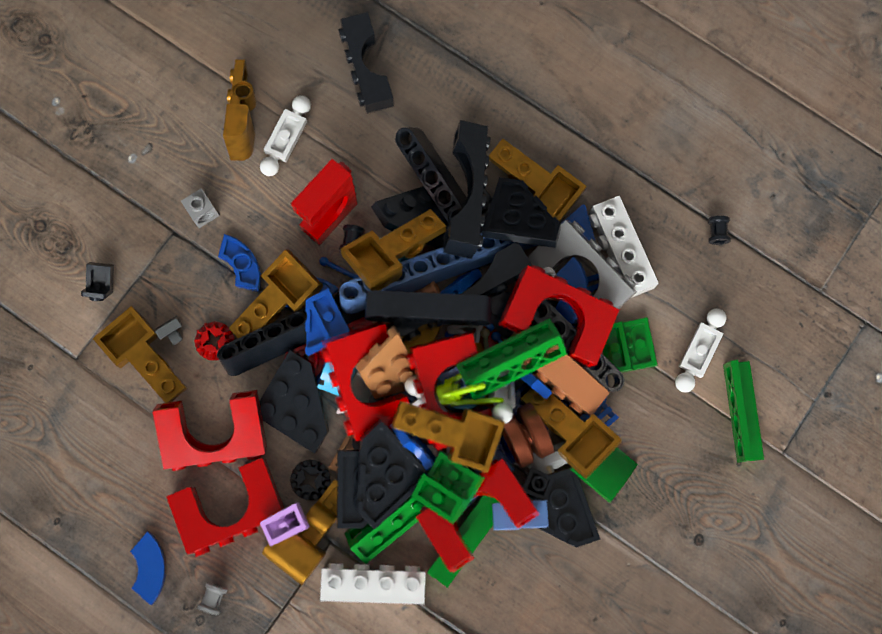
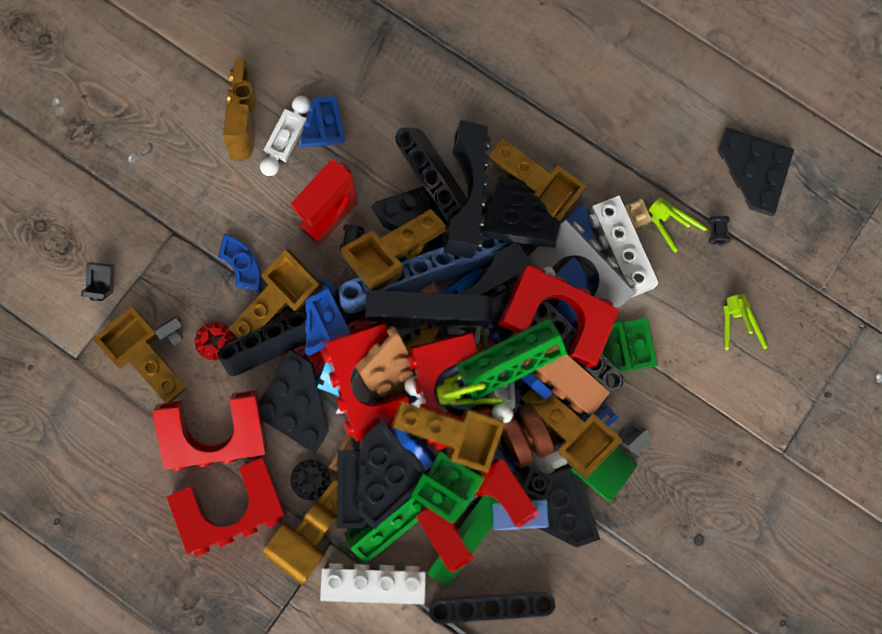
(150, 568): blue tile -> none
(200, 208): light grey brick -> none
(212, 598): light grey bush -> none
(284, 524): lavender slope -> none
(322, 124): none -> blue wing
(324, 261): blue hinge -> none
(374, 88): black arch -> none
(503, 612): none -> black beam
(634, 437): none -> dark grey tile
(638, 213): none -> tan tile
(663, 210): none -> lime plant
(700, 350): white plate -> none
(740, 307): none -> lime plant
(743, 411): green fence -> none
(756, 168): none -> black plate

